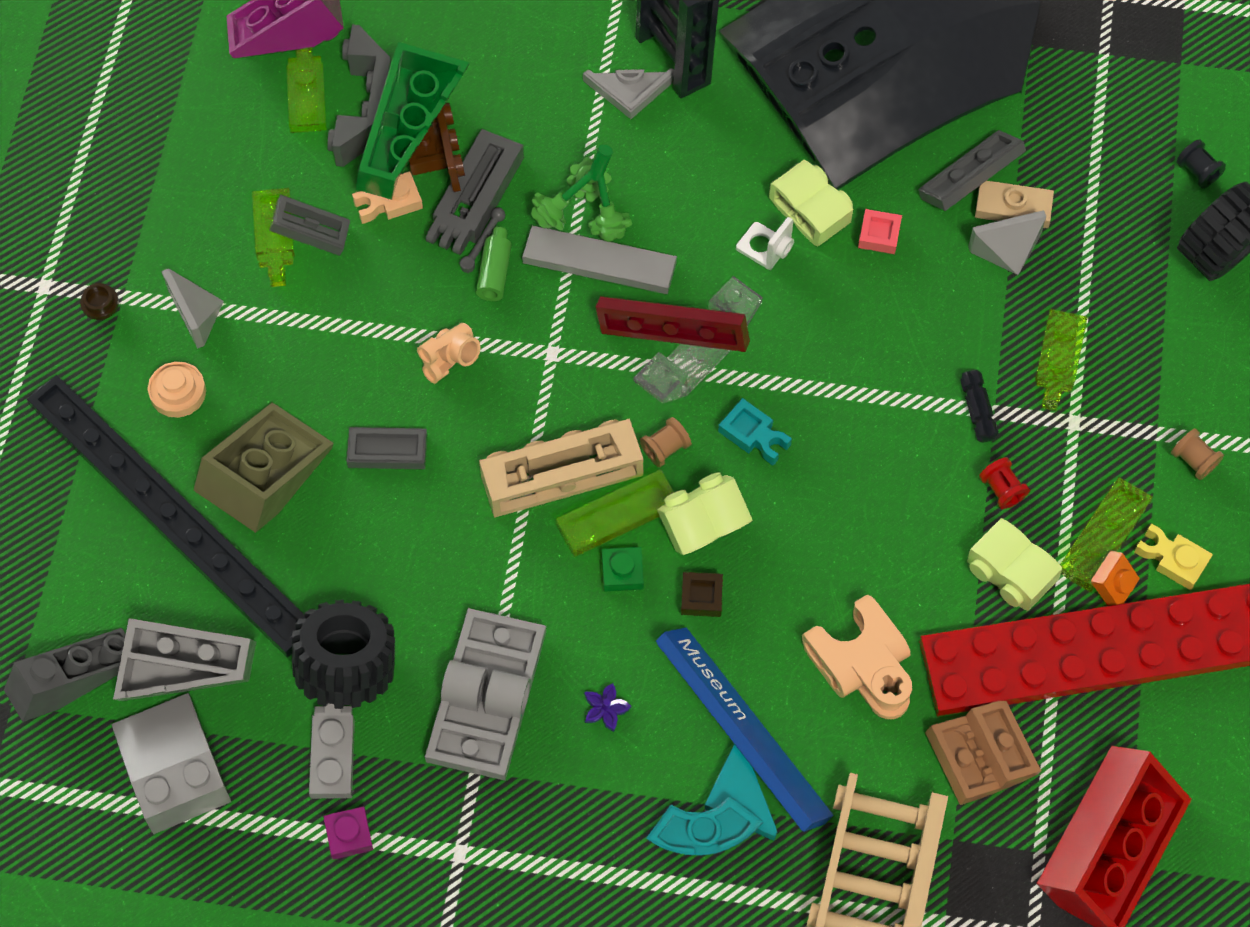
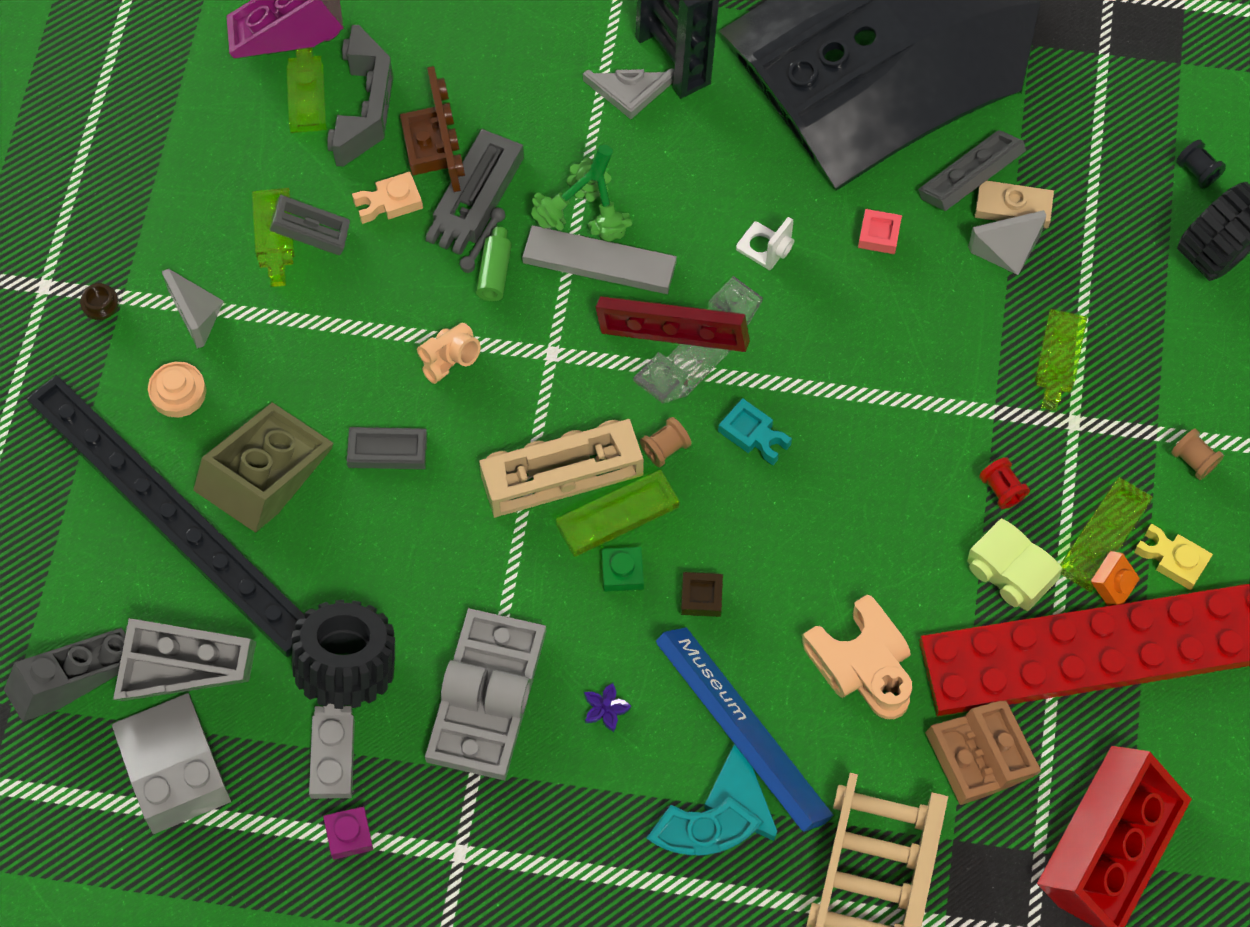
(409, 104): green wedge -> none
(704, 513): yellowish green brick -> none
(811, 202): yellowish green brick -> none
(979, 406): black axle -> none

